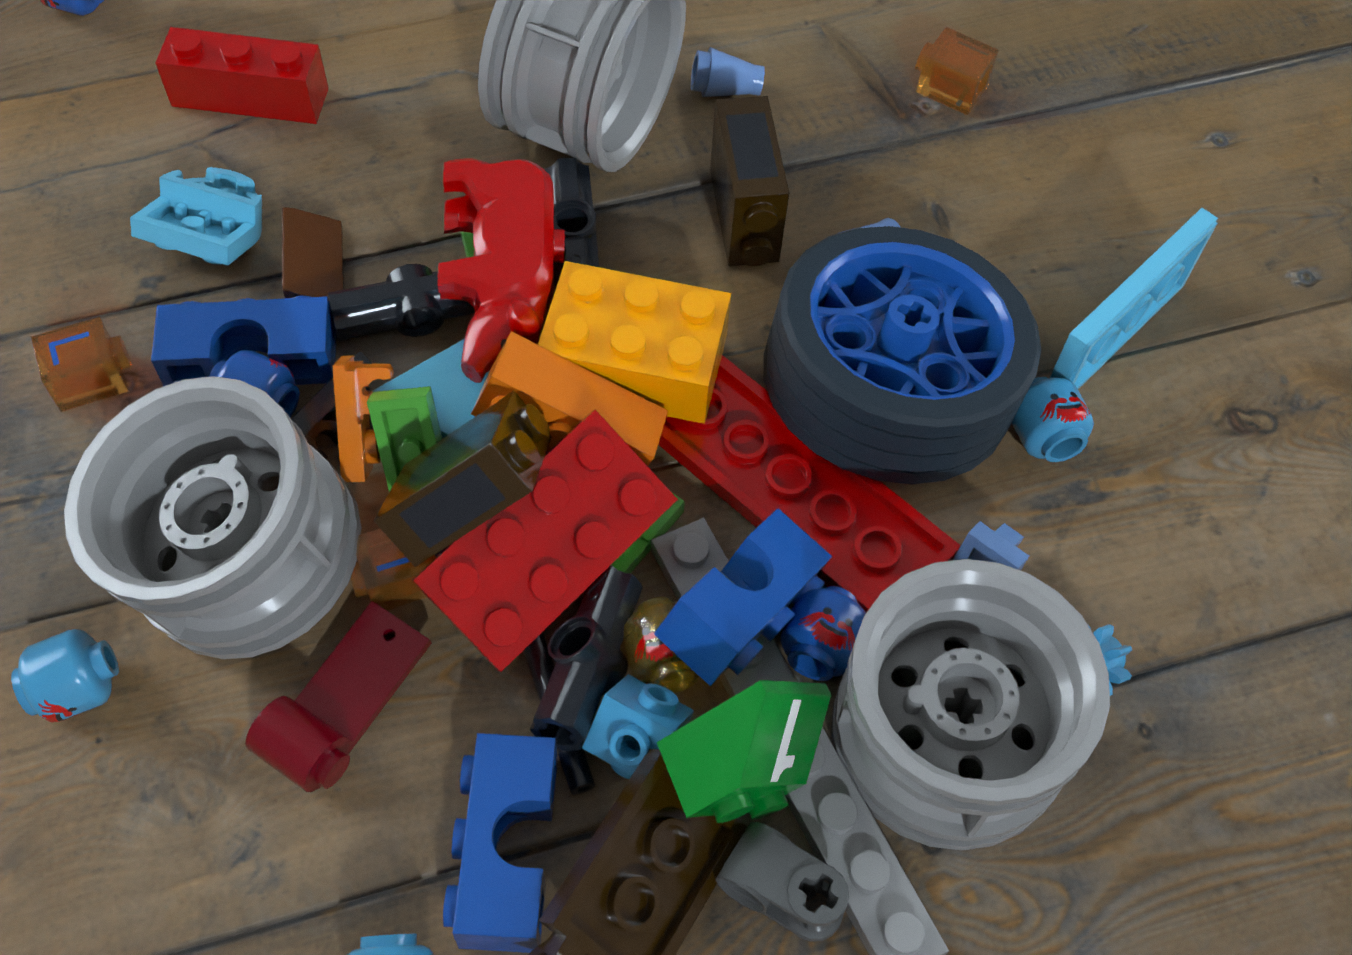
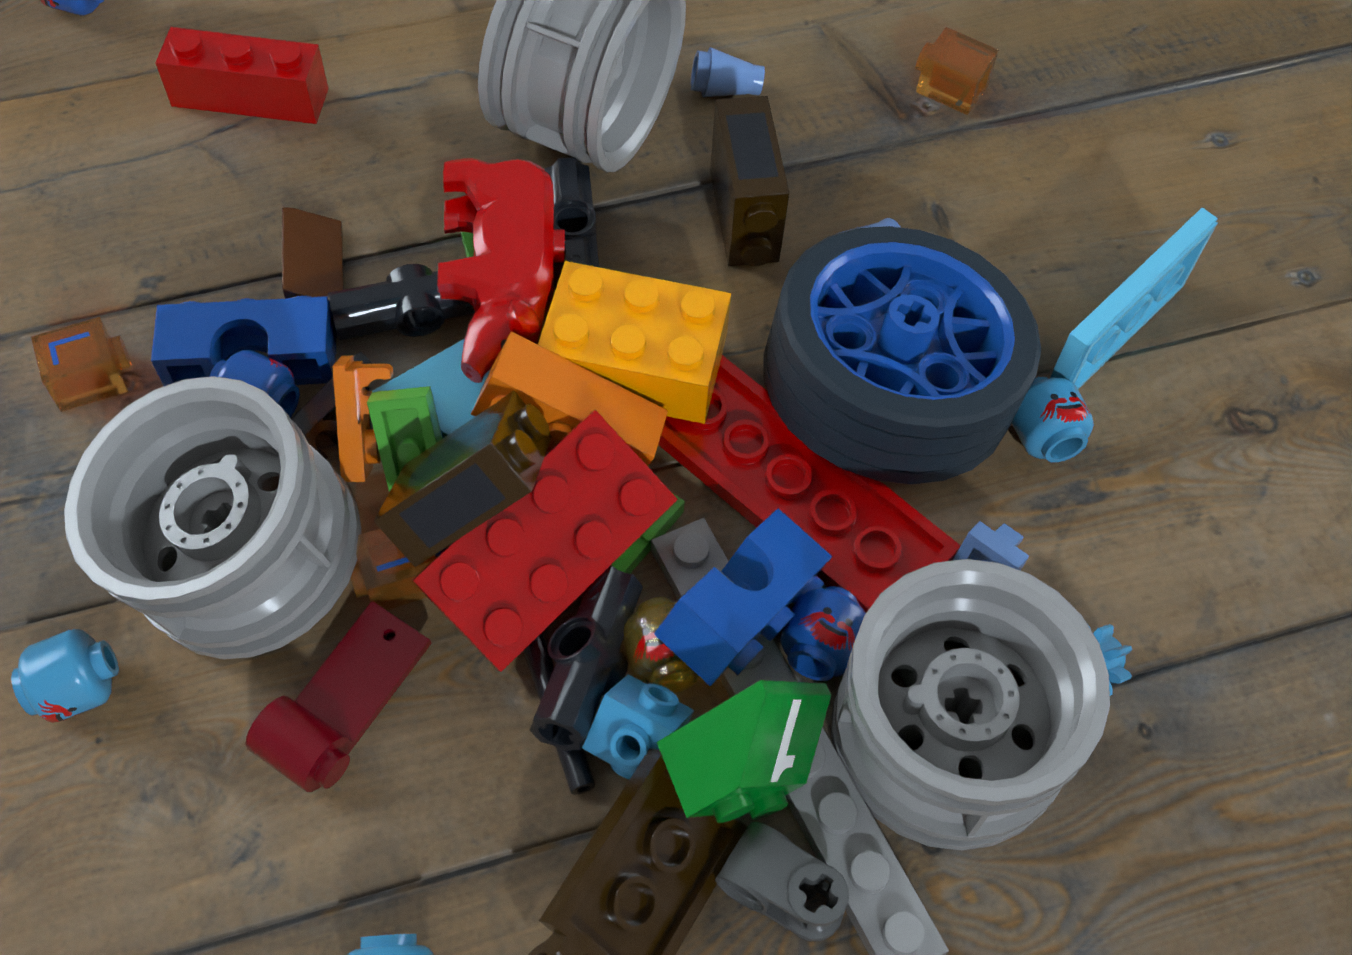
(203, 216): medium azure slope -> none
(494, 901): blue arch -> none

